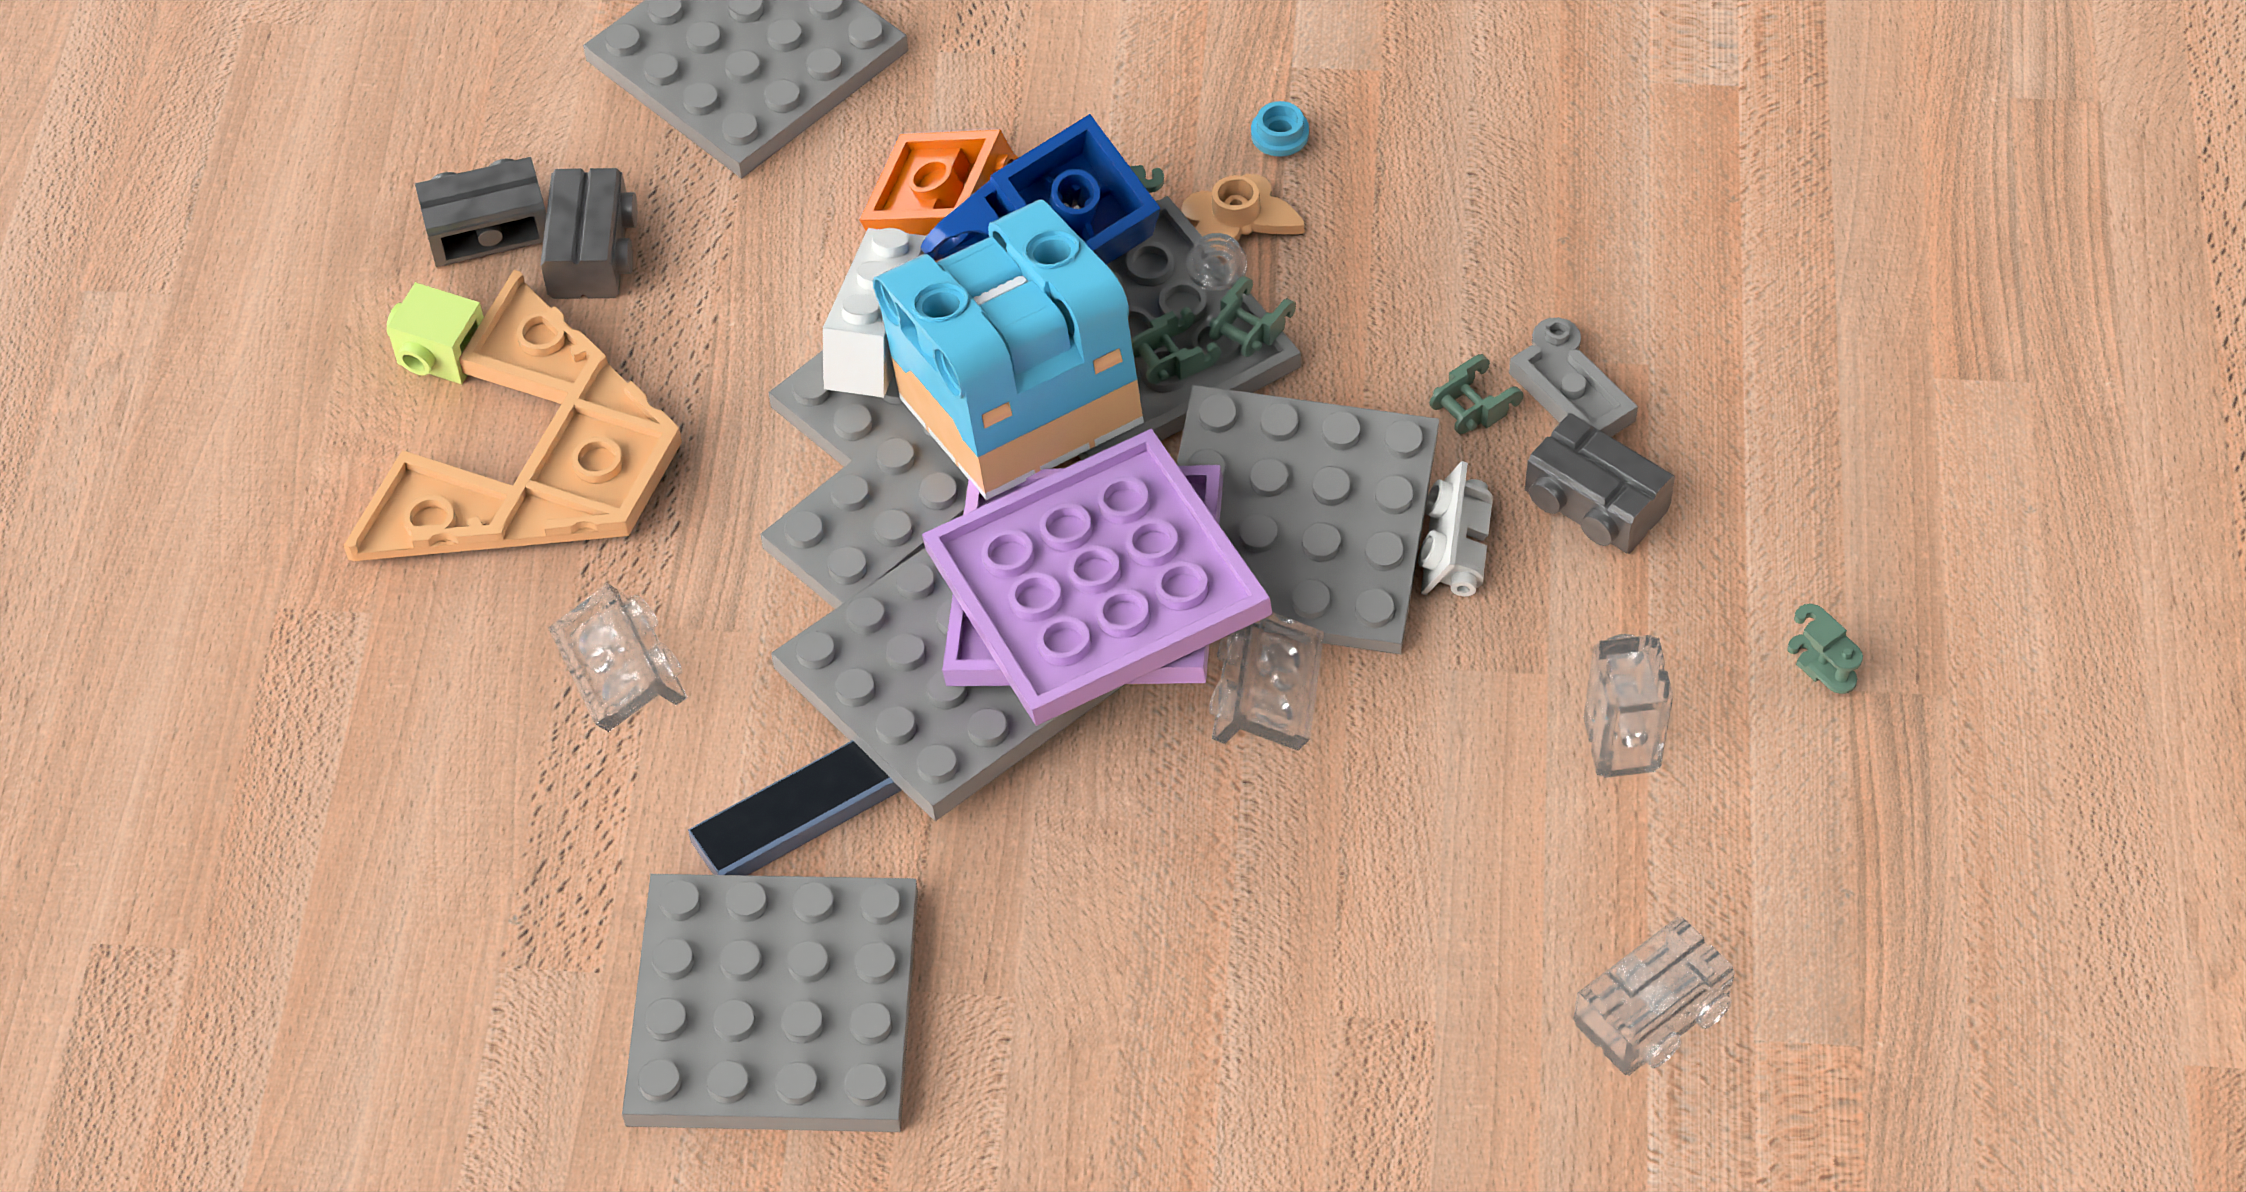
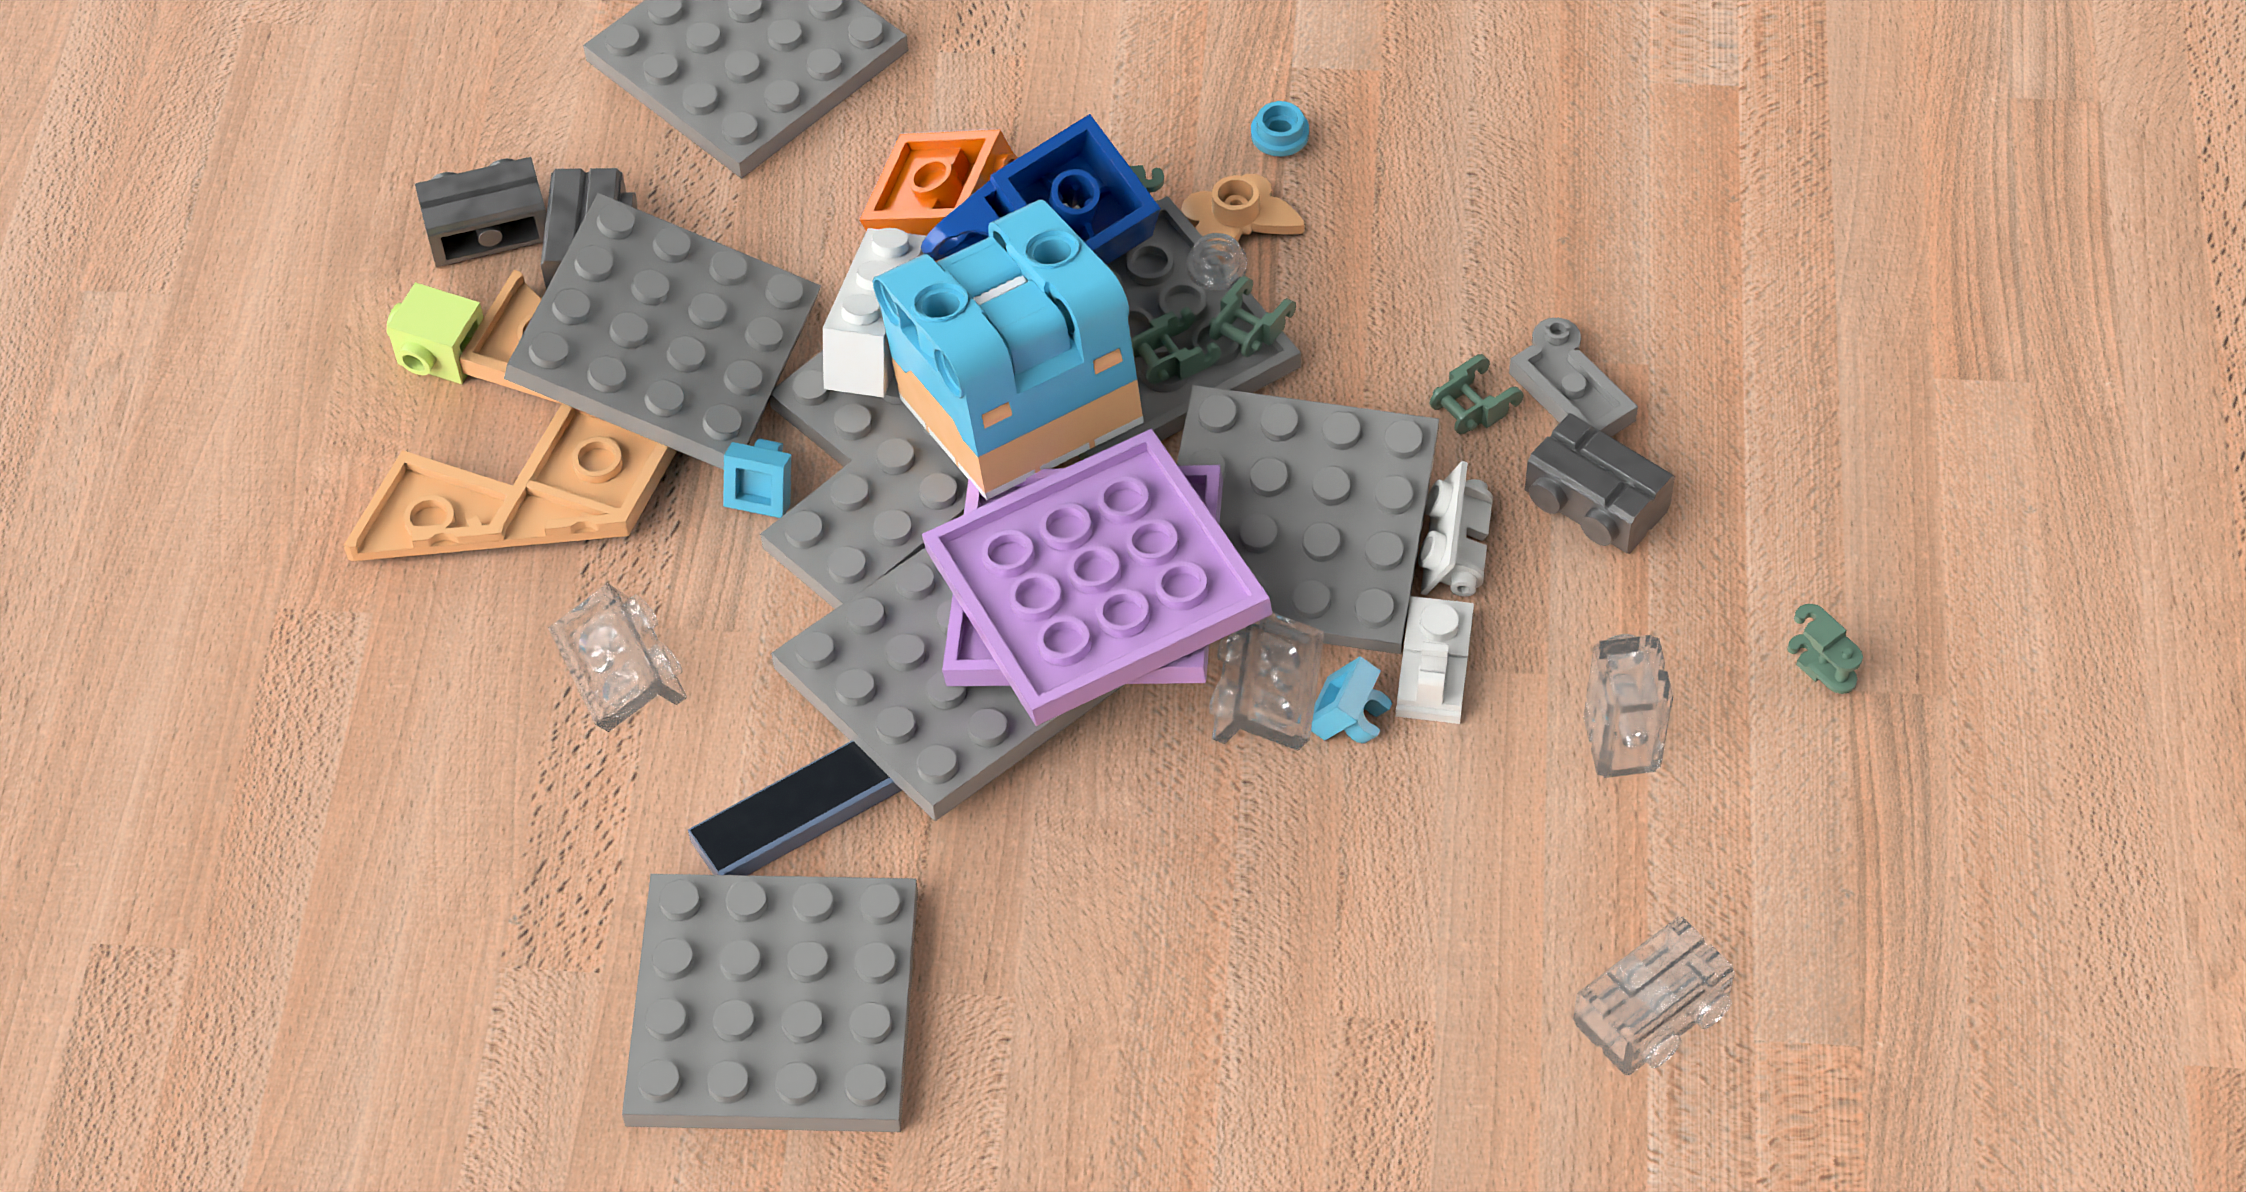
(662, 332): none -> light grey plate
(757, 478): none -> medium azure tile
(1344, 700): none -> medium azure tile
(1434, 660): none -> white plate

